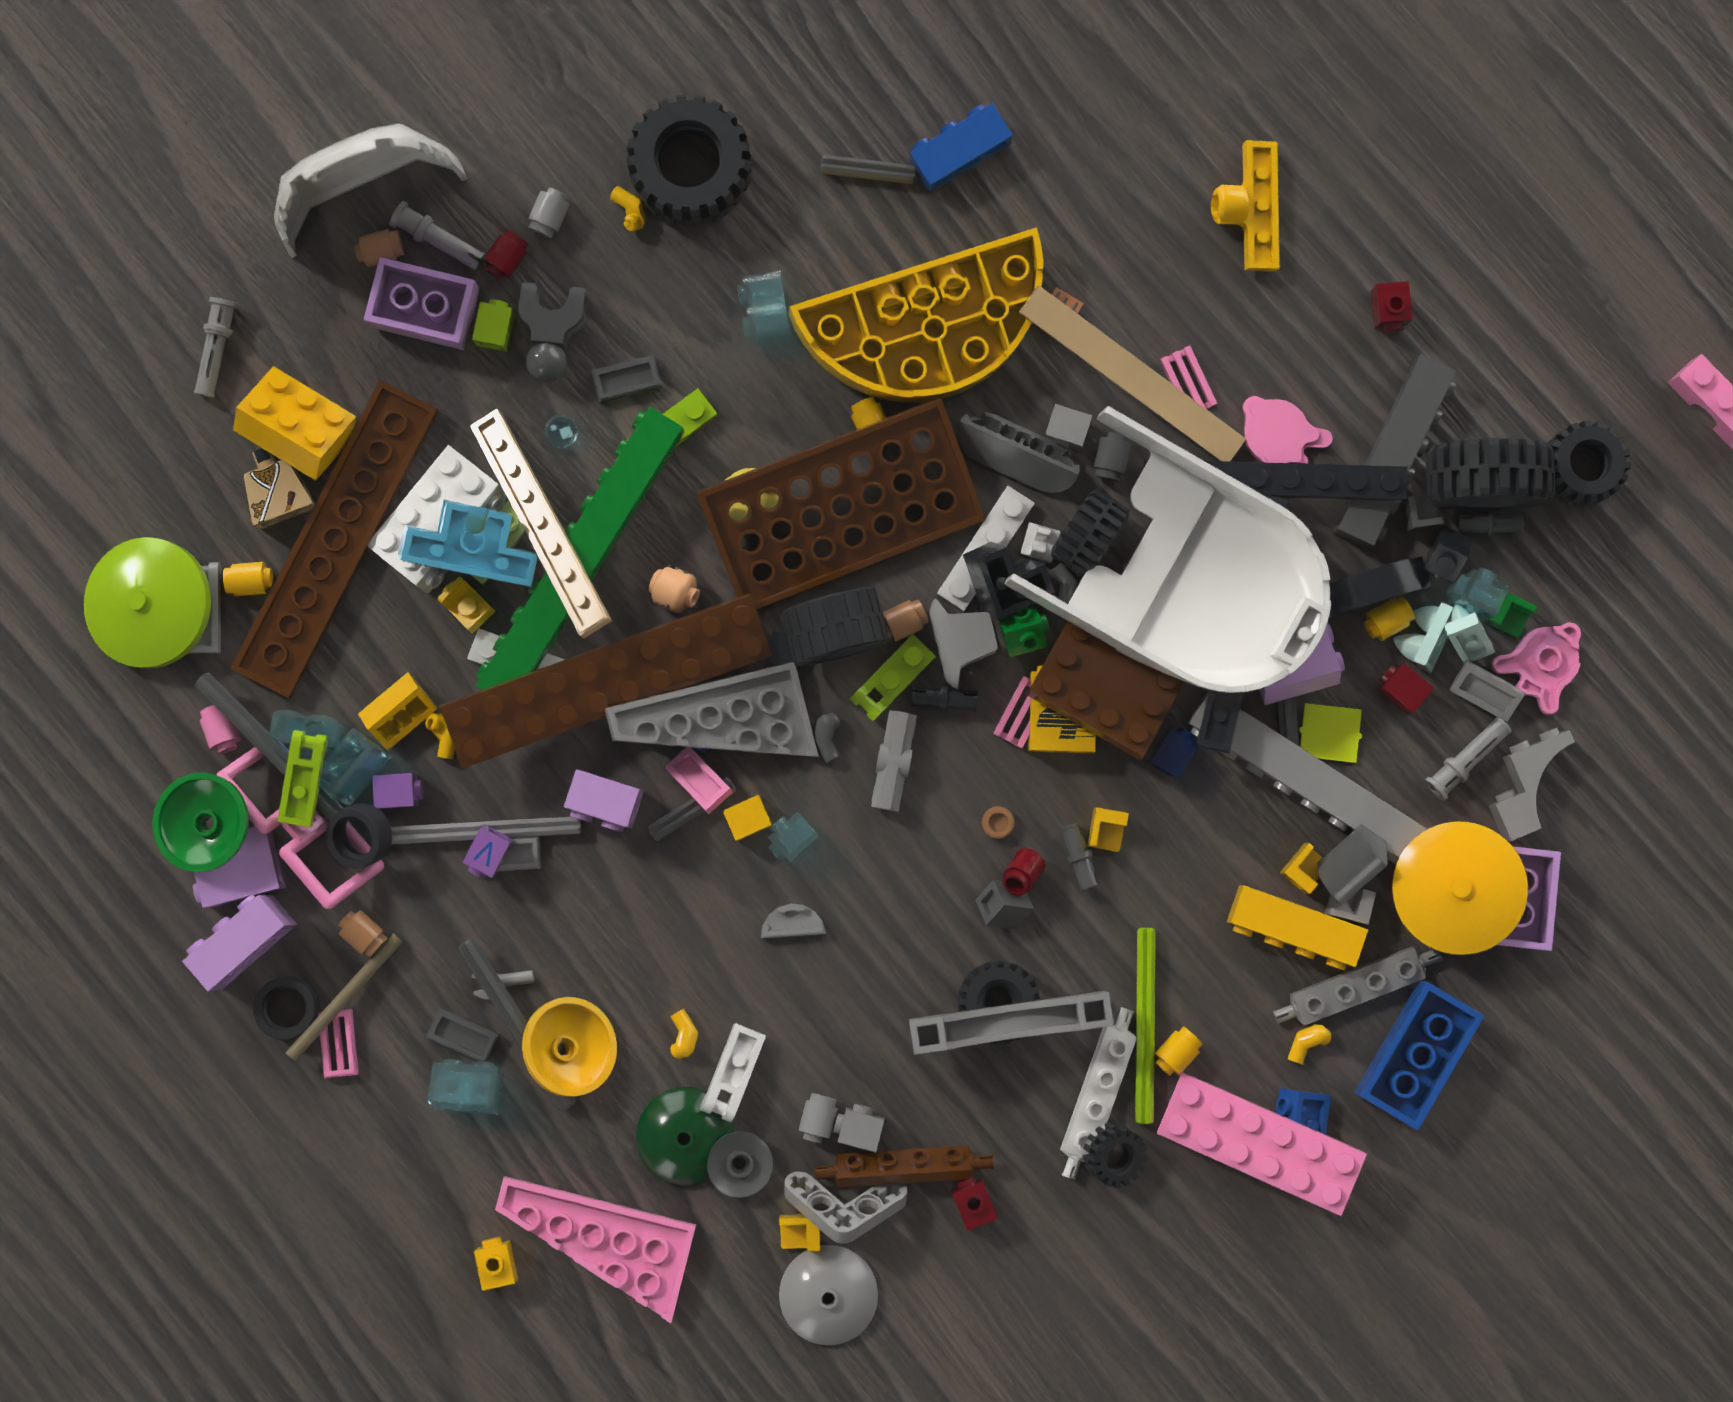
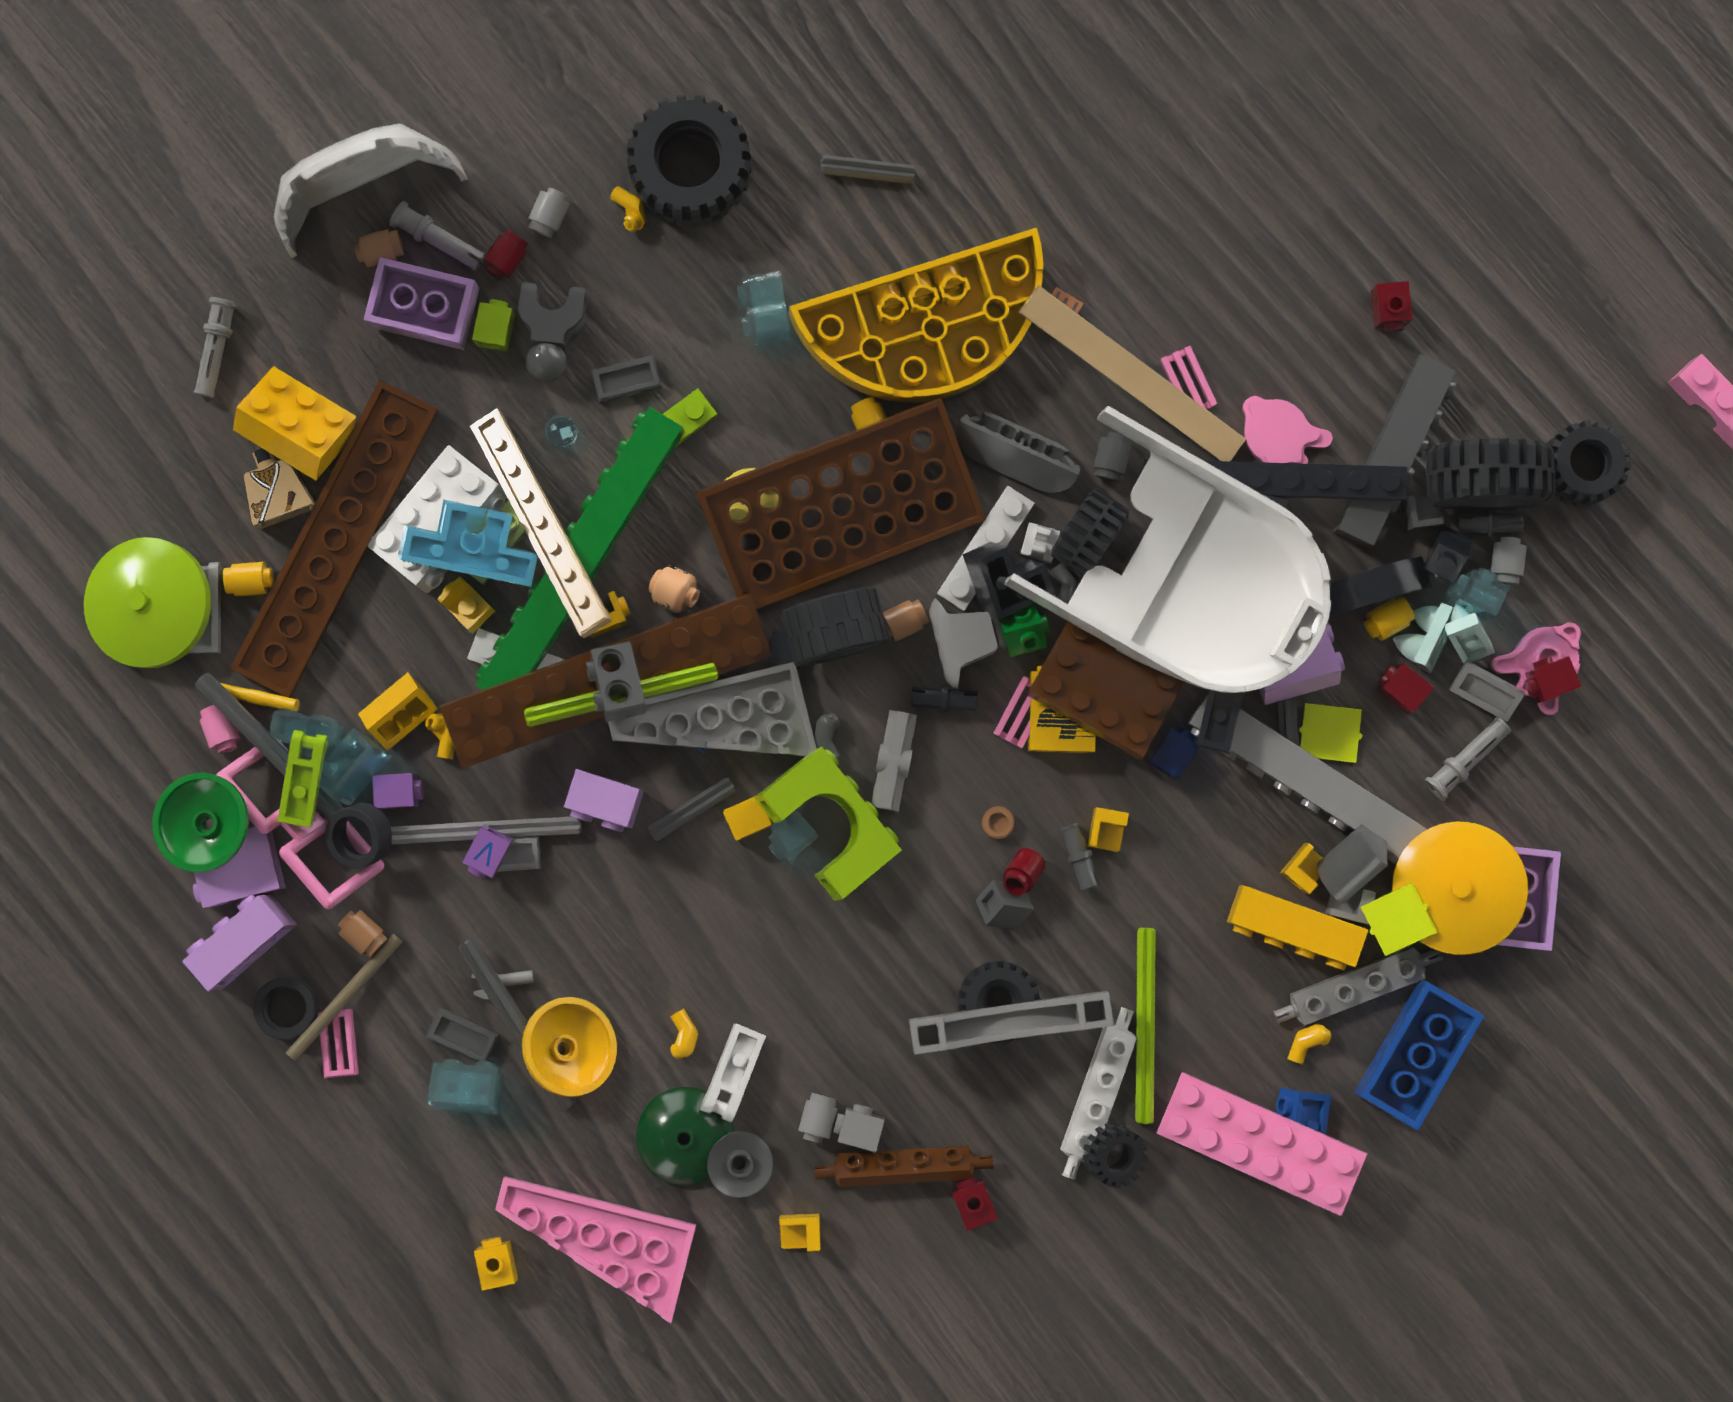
(262, 698): none -> yellow piece
(618, 616): none -> yellow bracket
(622, 681): none -> dark grey brick
(650, 687): none -> lime axle
(698, 779): bright pink tile -> none
(792, 921): light grey tile -> none
(833, 1271): light grey dish -> none
(845, 1214): light grey beam -> none
(869, 841): none -> lime arch
(893, 676): lime plate -> none
(960, 146): blue brick -> none
(1068, 426): light grey panel -> none
(1178, 1051): yellow brick -> none
(1254, 205): yellow plate -> none
(1399, 919): none -> neon yellow piece
(1509, 560): none -> light grey brick
(1512, 616): green panel -> none
(1517, 813): light grey arch -> none
(1551, 679): none -> dark red brick

